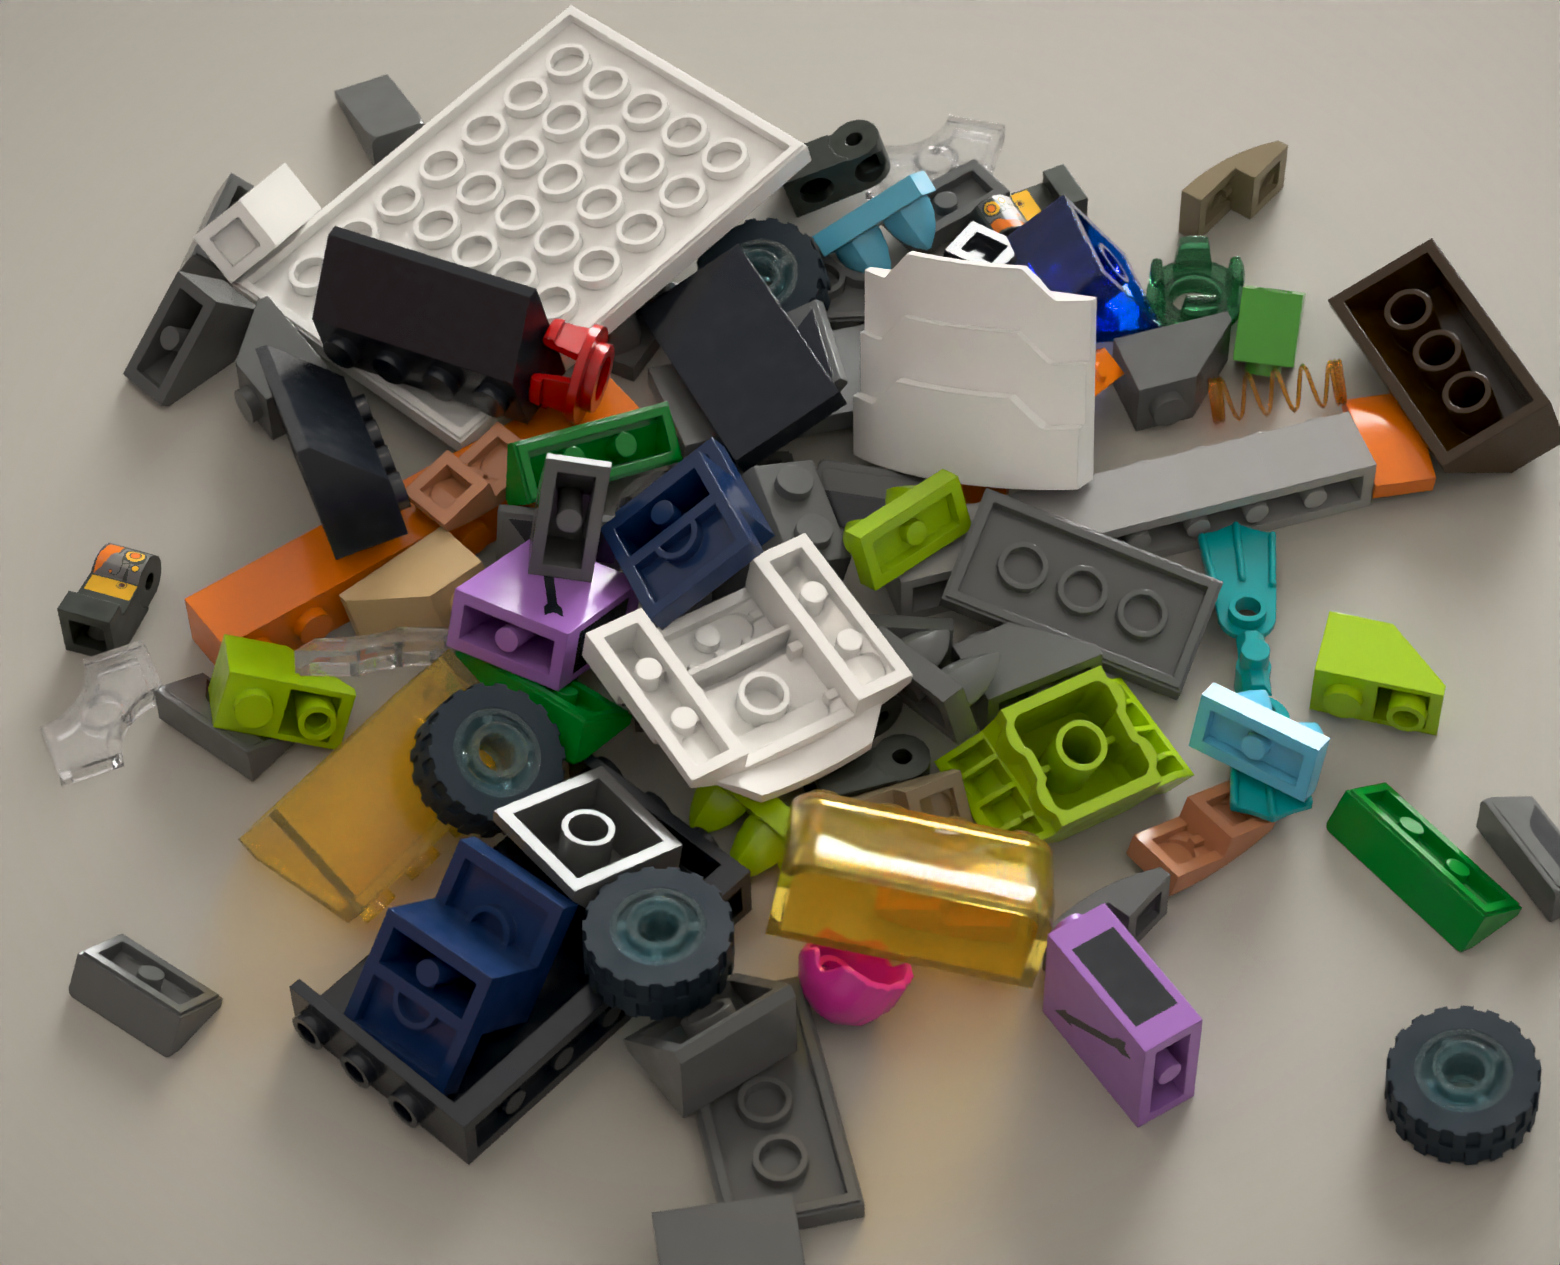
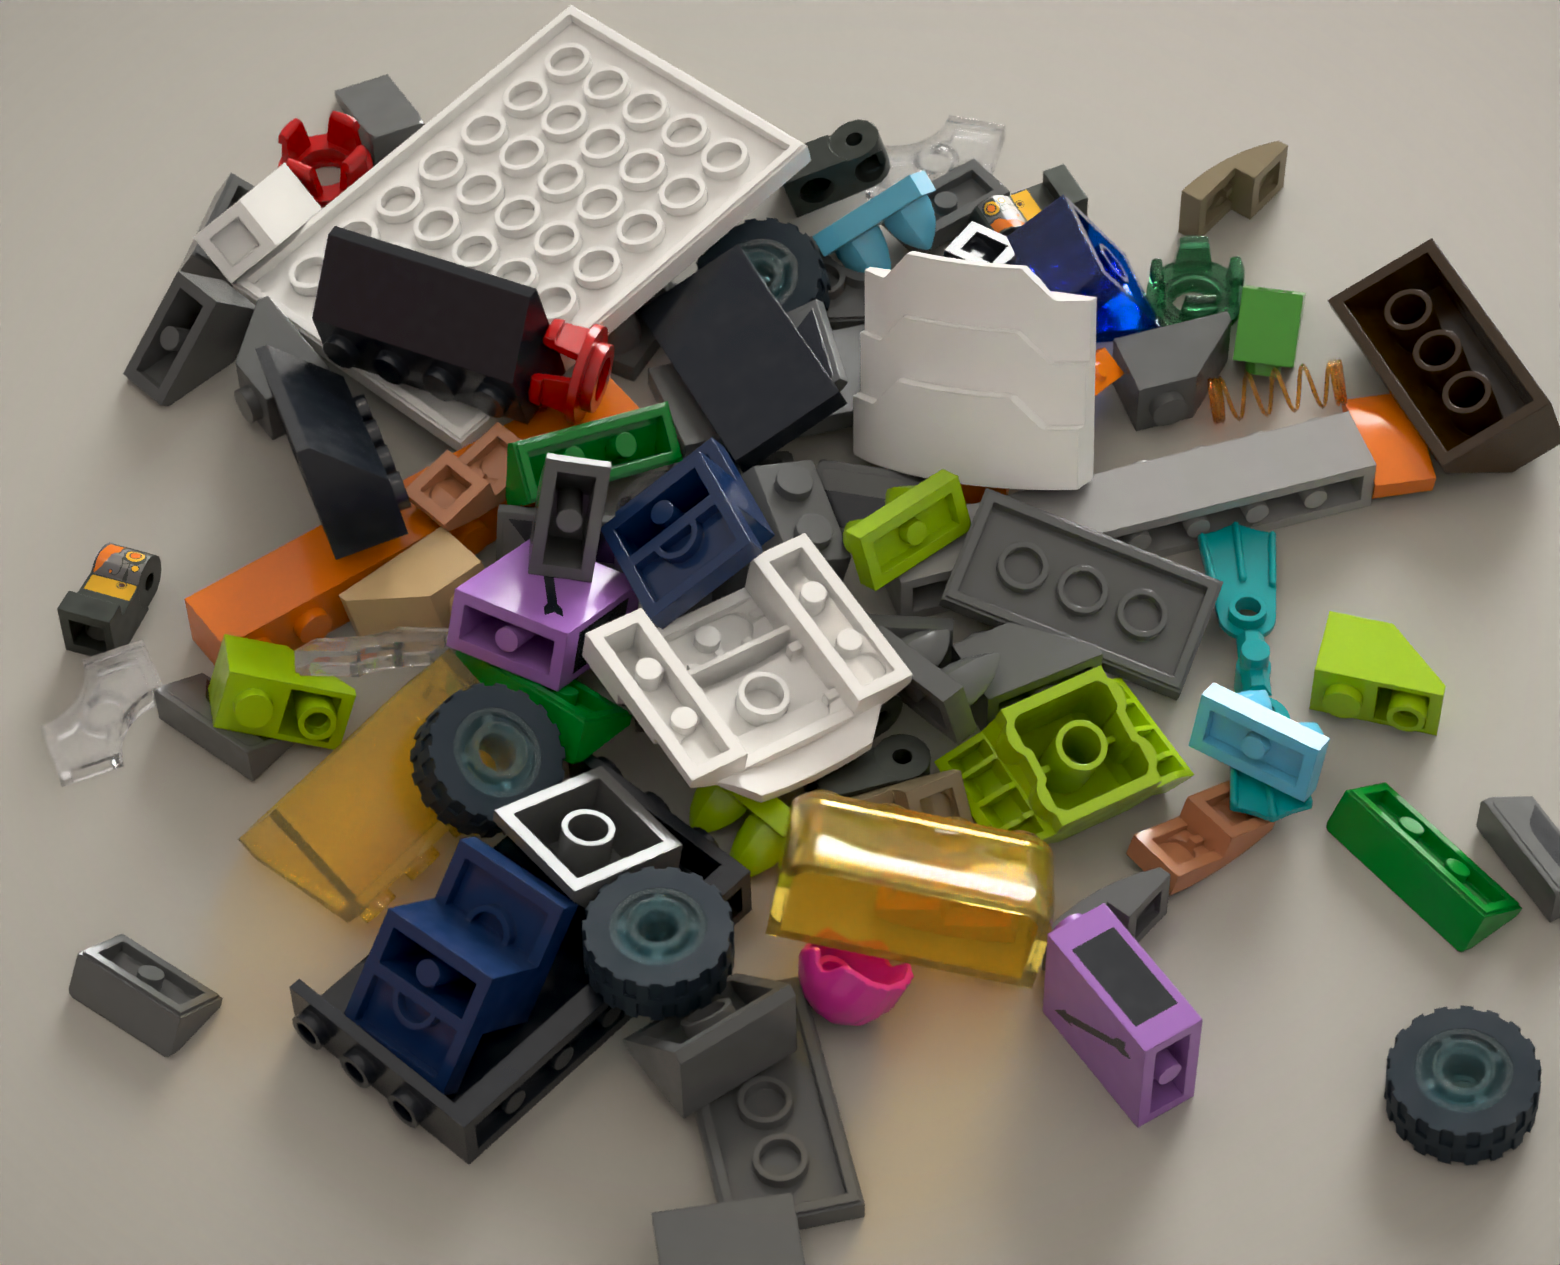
(337, 149): none -> red piece

